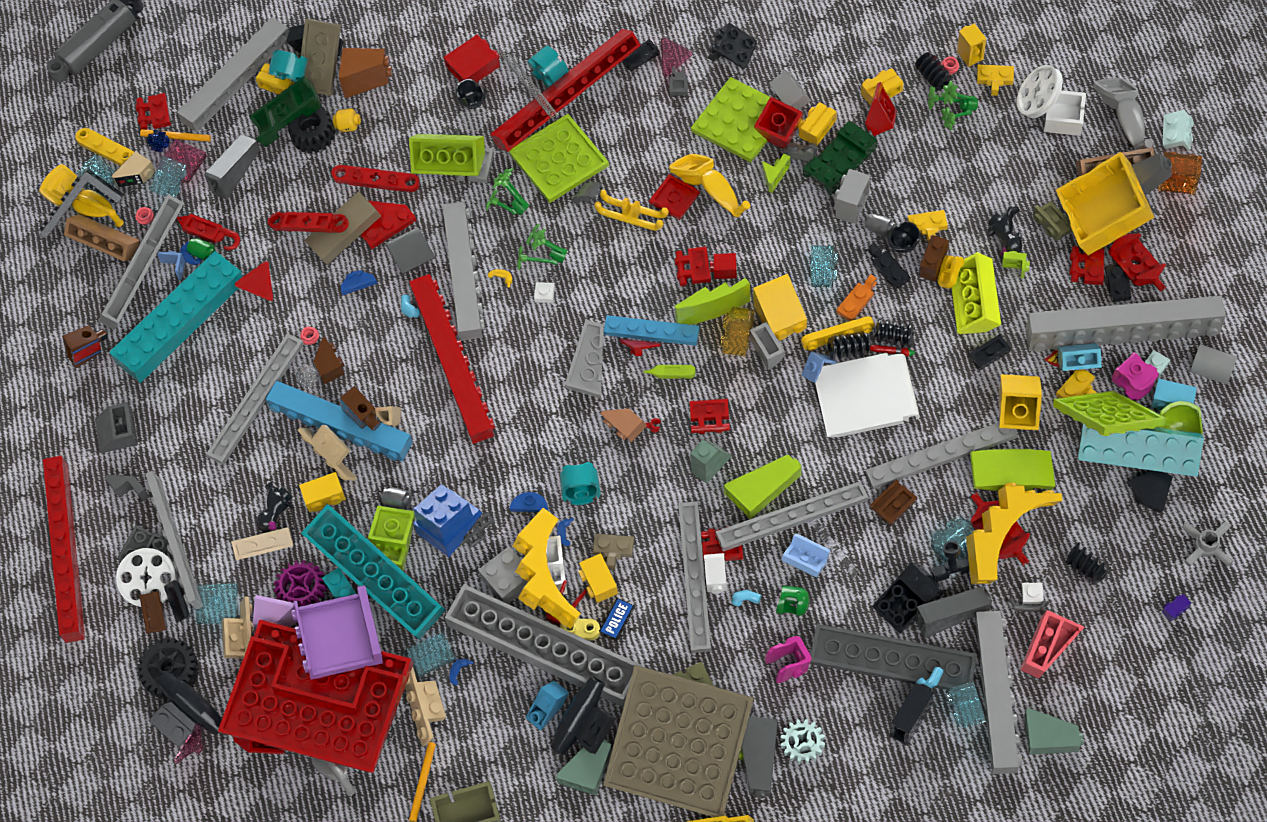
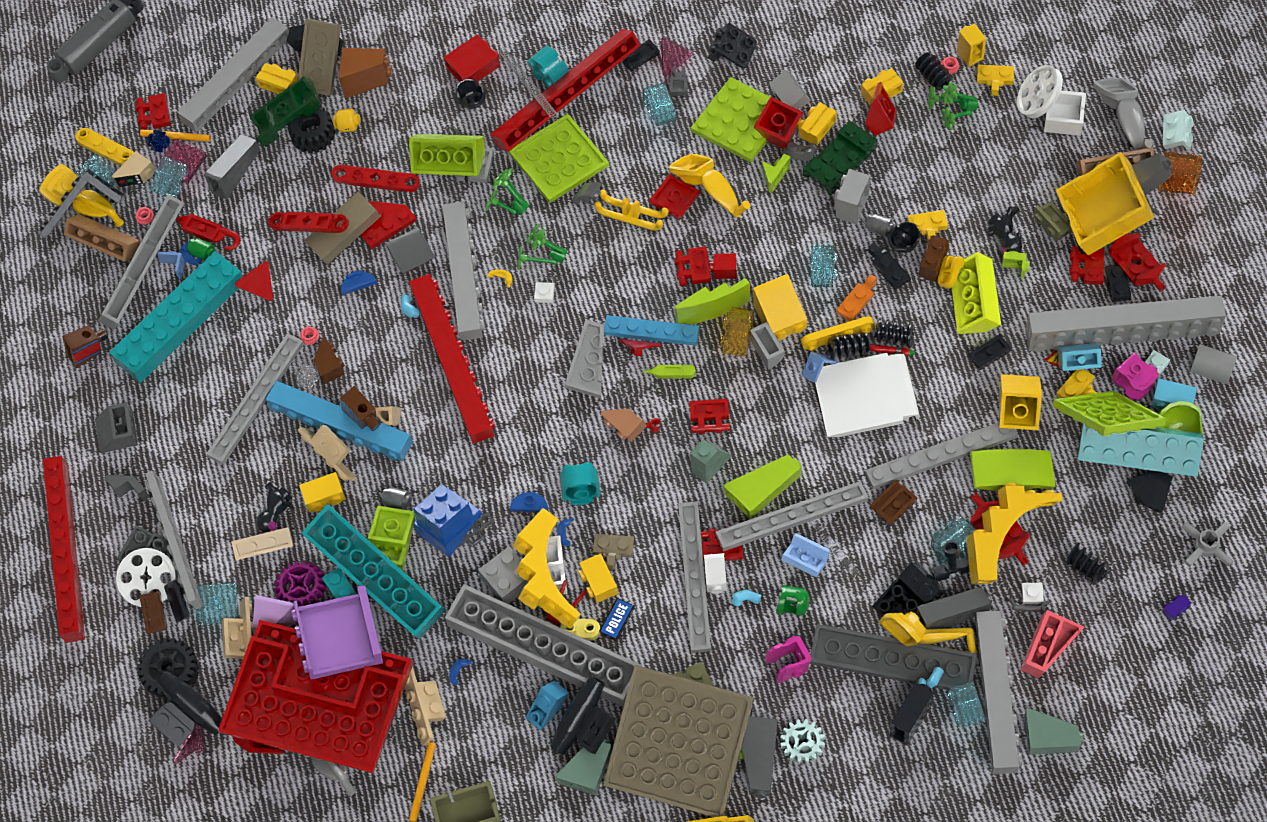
(287, 65): teal brick -> none
(431, 654): clear light blue plate -> none
(660, 104): none -> clear light blue brick
(911, 631): none -> yellow piece

